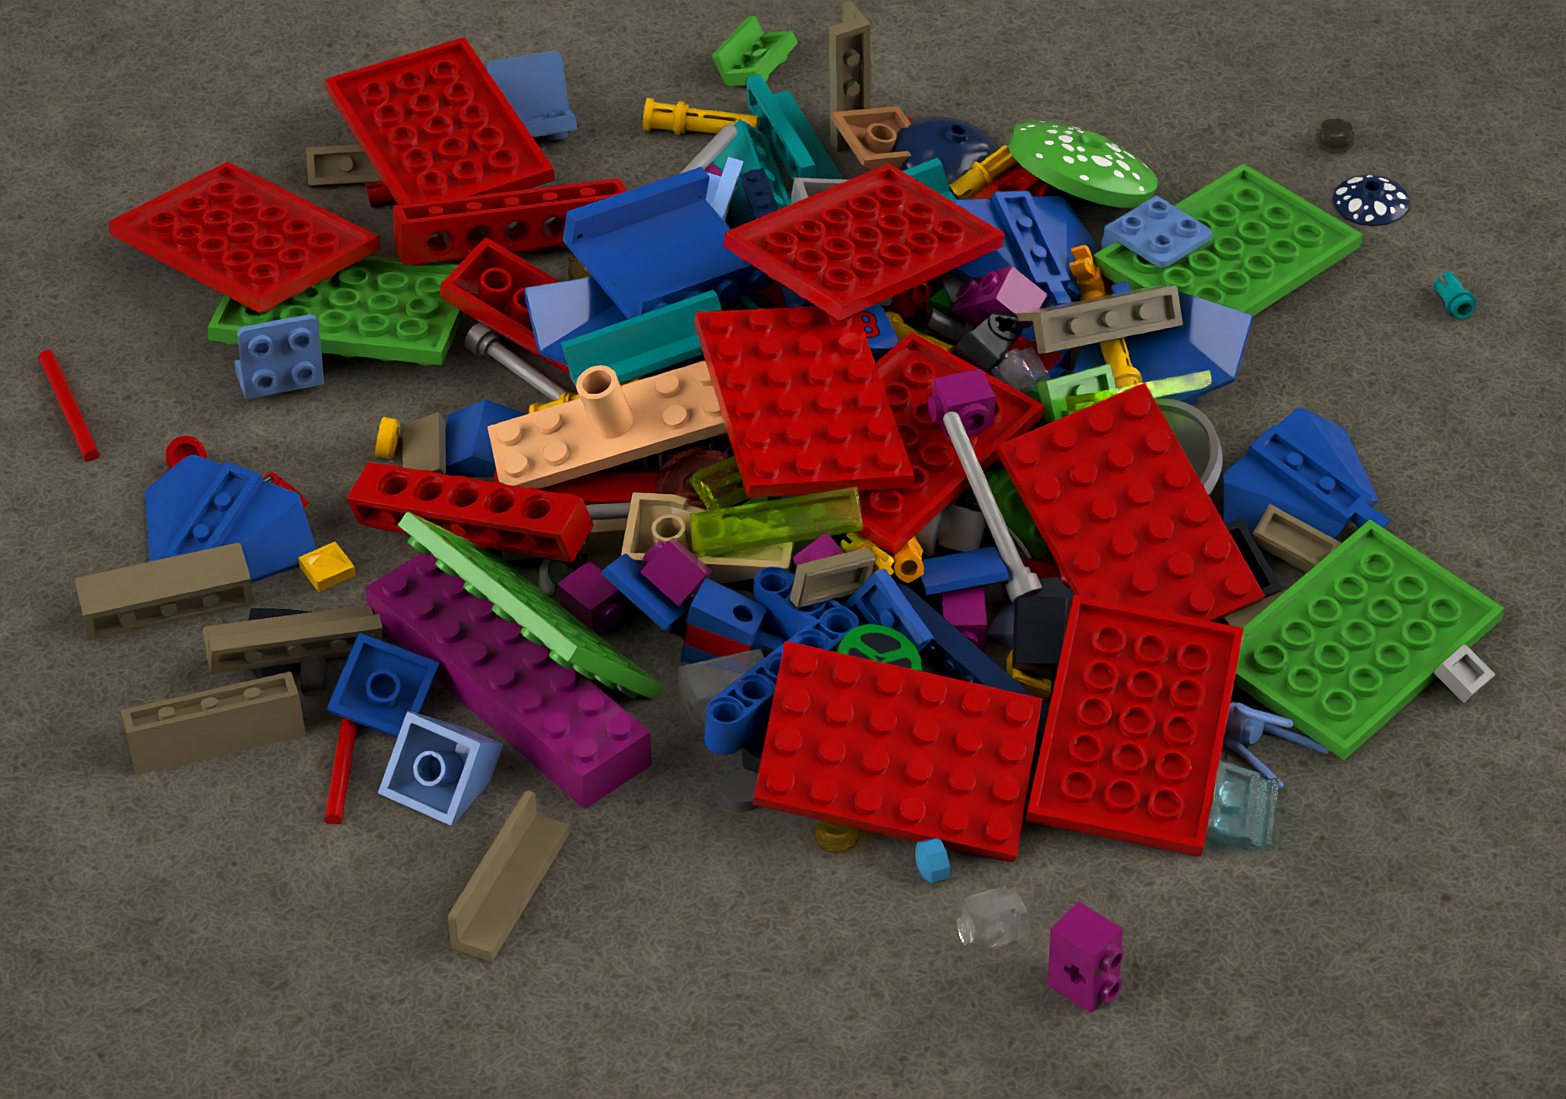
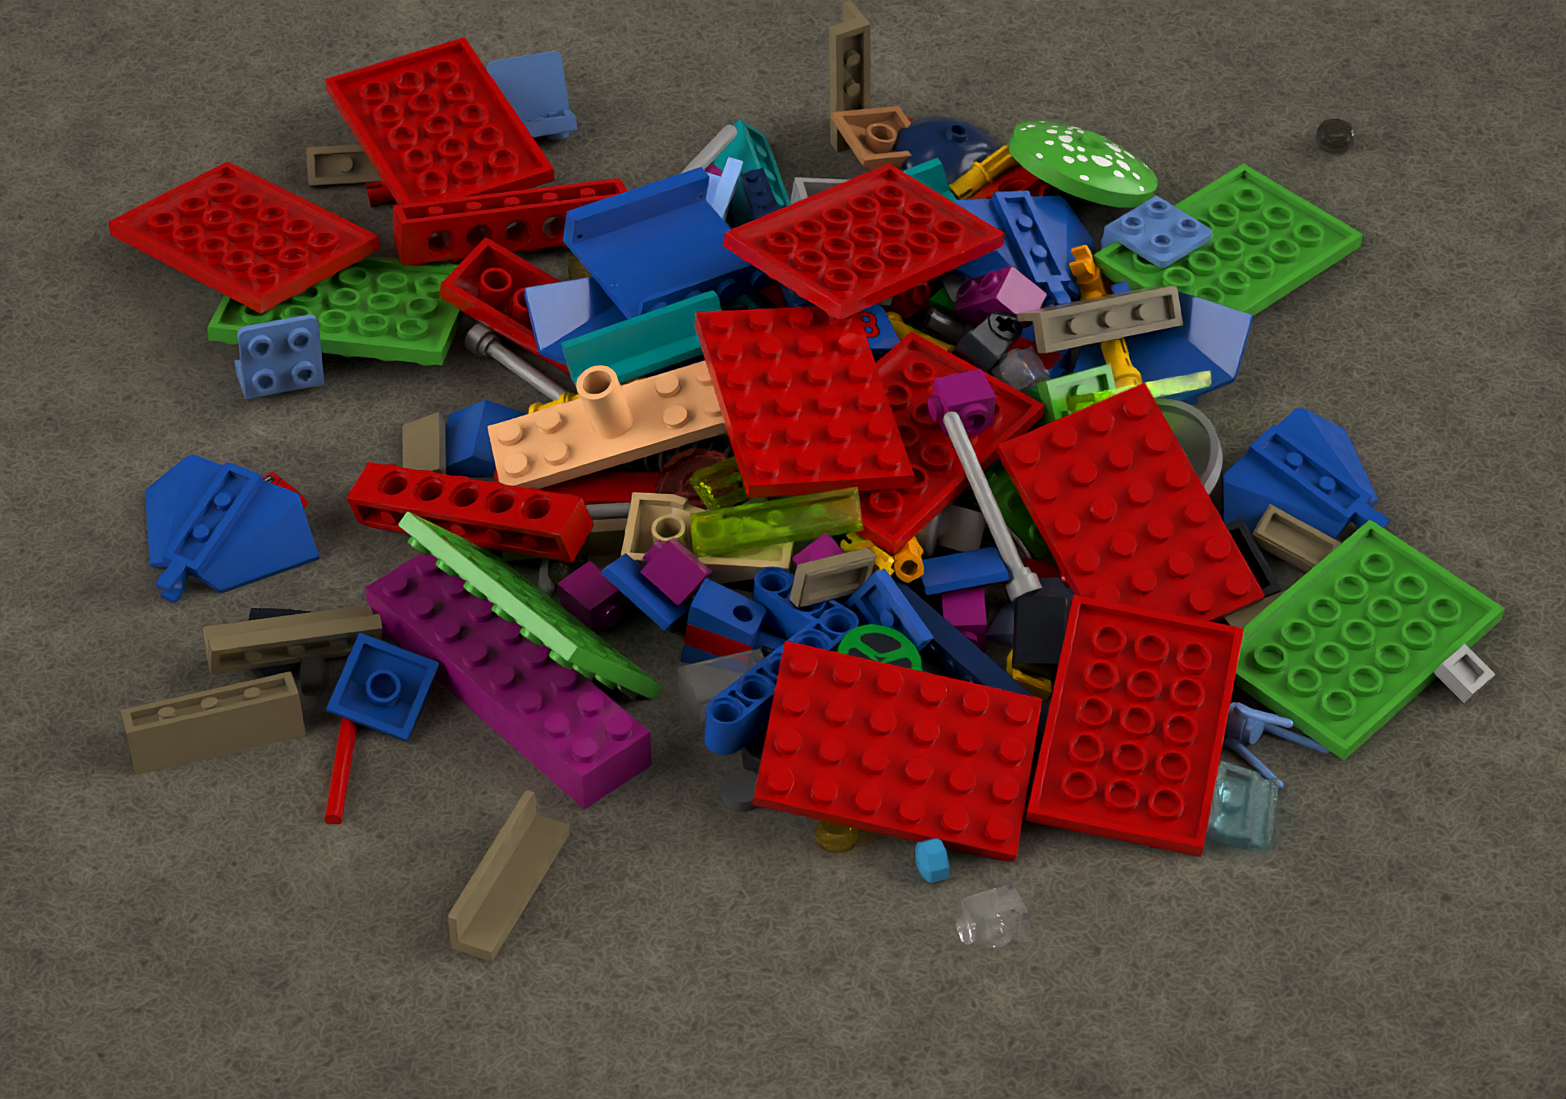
(68, 405): red bar -> none
(164, 591): dark tan panel -> none
(182, 447): red tile -> none
(326, 566): yellow tile -> none
(387, 438): yellow tile -> none
(439, 767): medium blue slope -> none
(682, 118): yellow pin -> none
(752, 52): bright green bracket -> none
(789, 132): teal panel -> none
(1085, 957): magenta brick -> none
(1371, 200): dark blue dish -> none
(1458, 301): teal pin -> none

